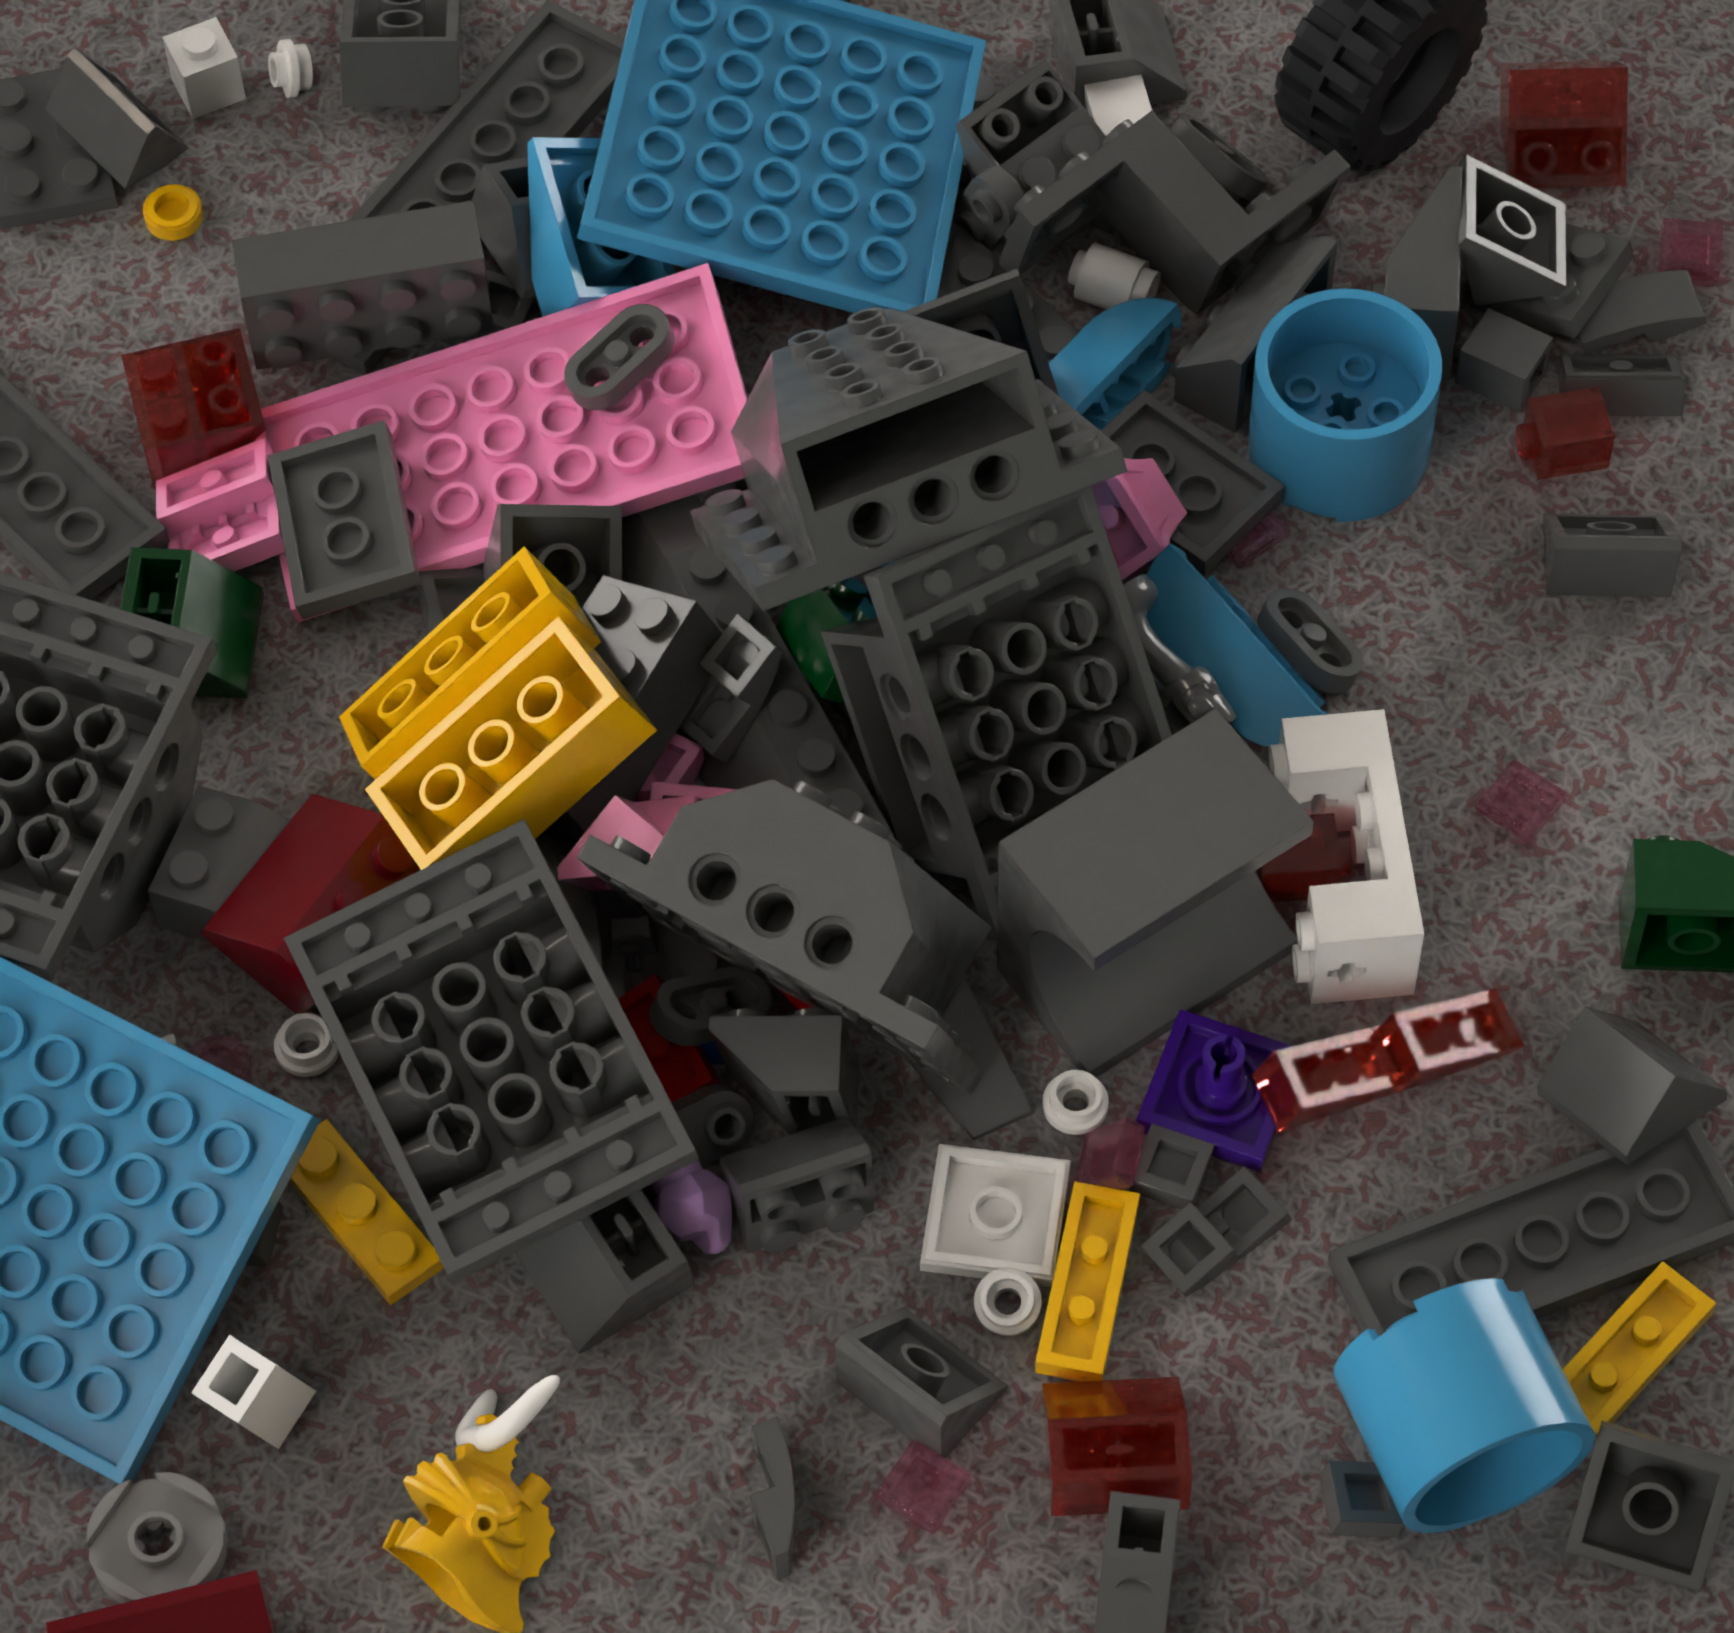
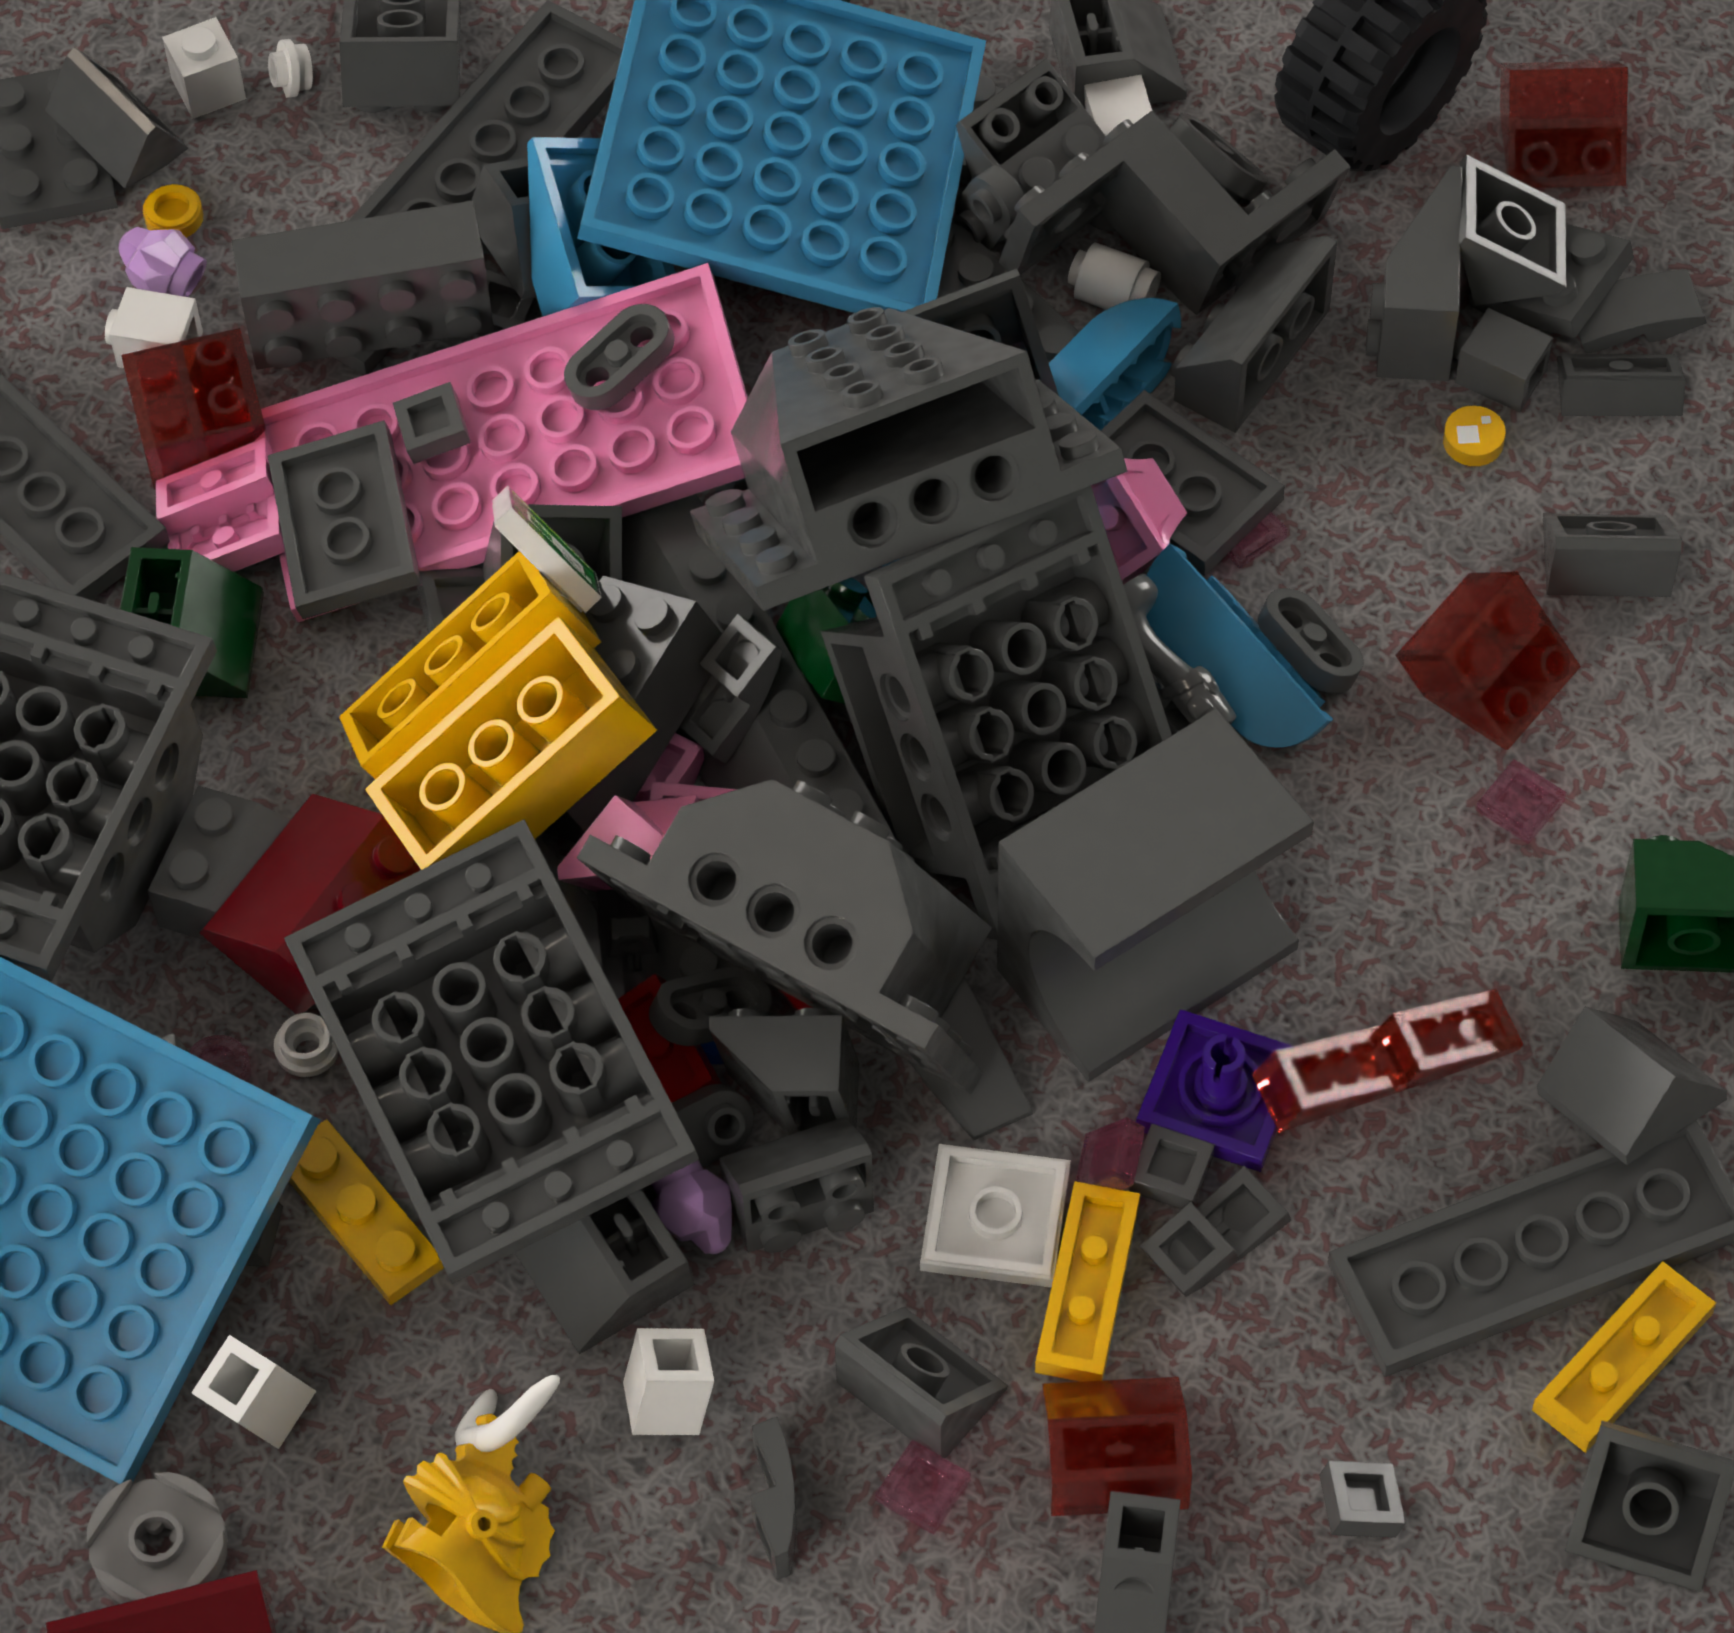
(149, 321): none -> white brick
(161, 261): none -> lavender rock
(431, 422): none -> dark grey plate
(545, 550): none -> white tile
(668, 1381): none -> white brick
(1002, 1281): white plate -> none
(1075, 1084): white plate -> none
(1309, 863): clear red brick -> none
(1345, 402): dark azure brick -> none
(1360, 934): white plate -> none
(1464, 1406): dark azure brick -> none
(1474, 435): none -> yellow tile
(1490, 656): none -> clear red slope
(1566, 433): clear red brick -> none
(1691, 247): clear pink tile -> none

